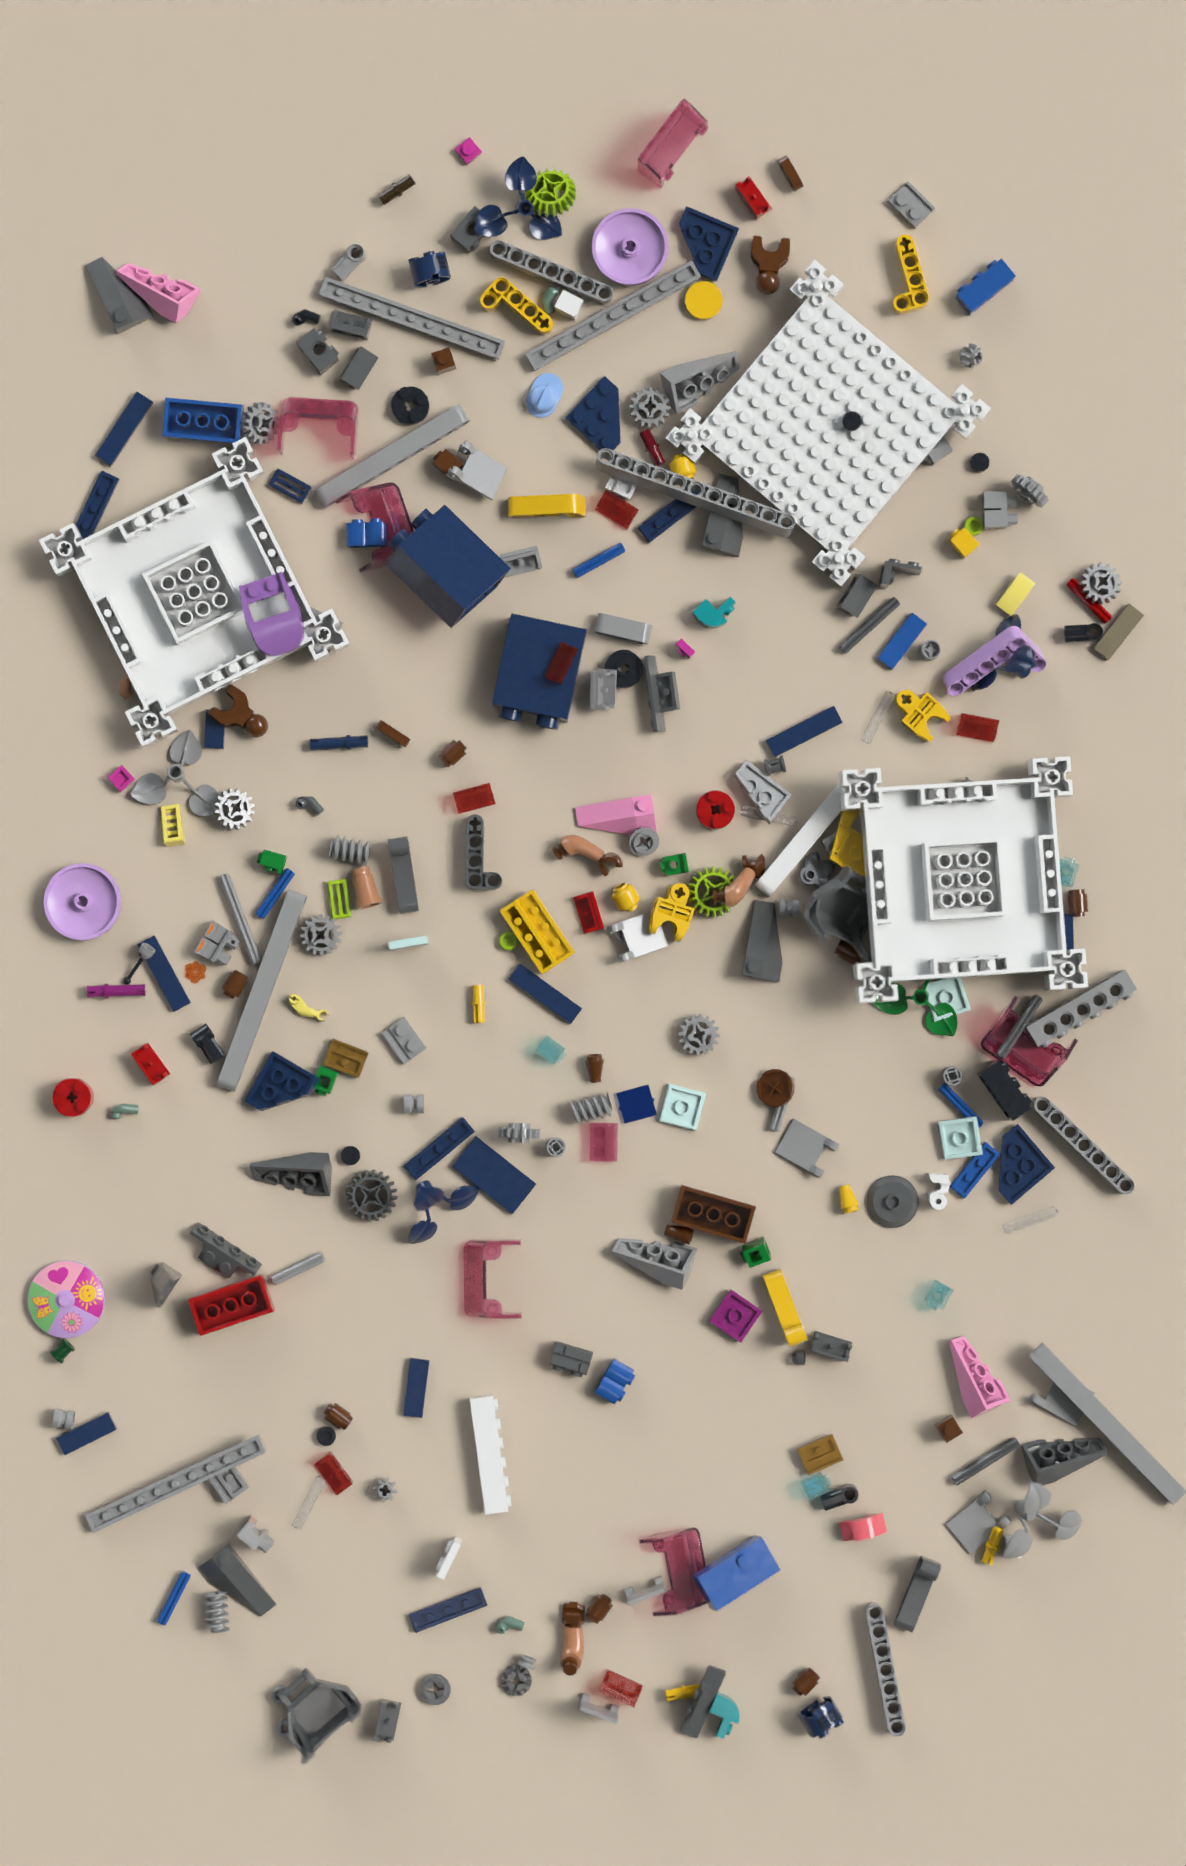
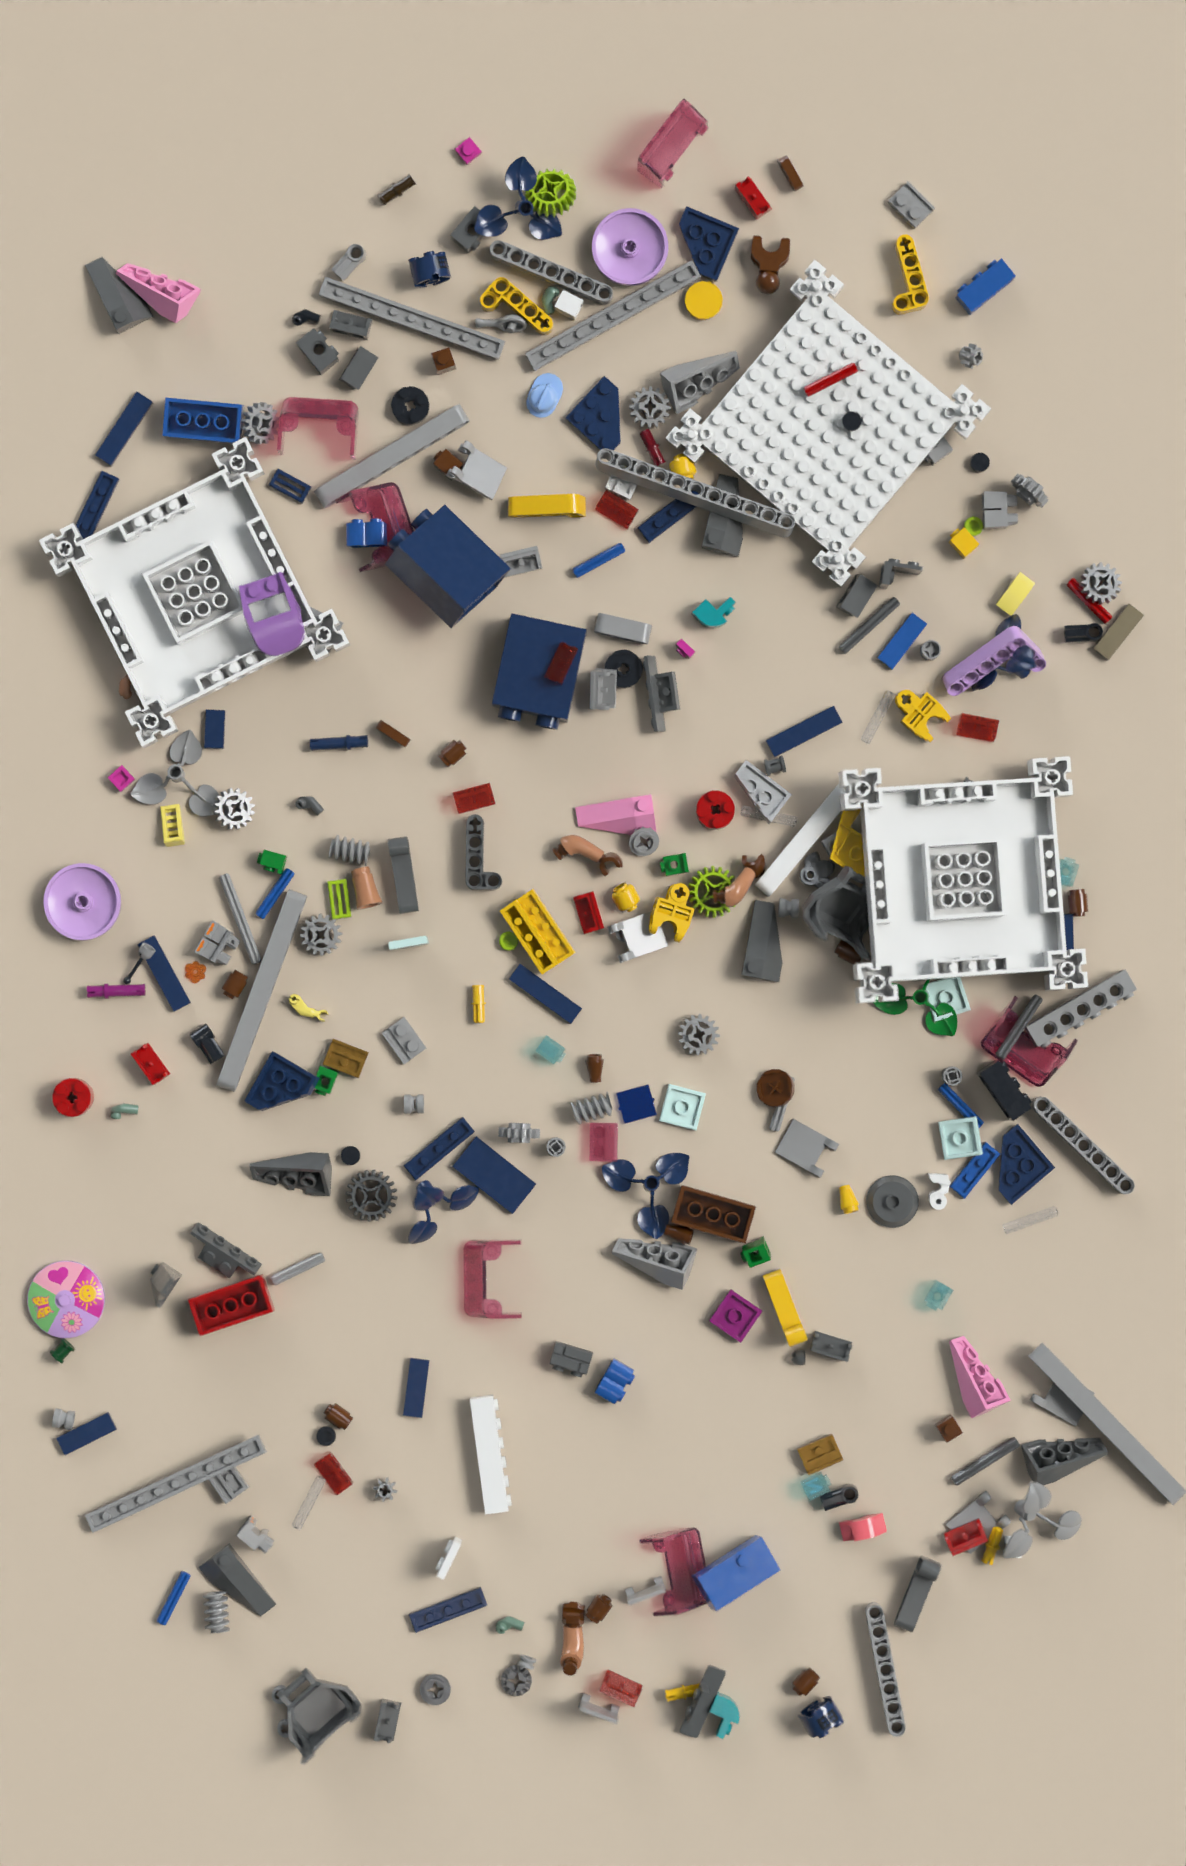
(240, 714): reddish brown piece -> none
(508, 323): none -> light grey piece
(670, 1166): none -> dark blue plant
(830, 379): none -> red axle
(965, 1537): none -> red hinge

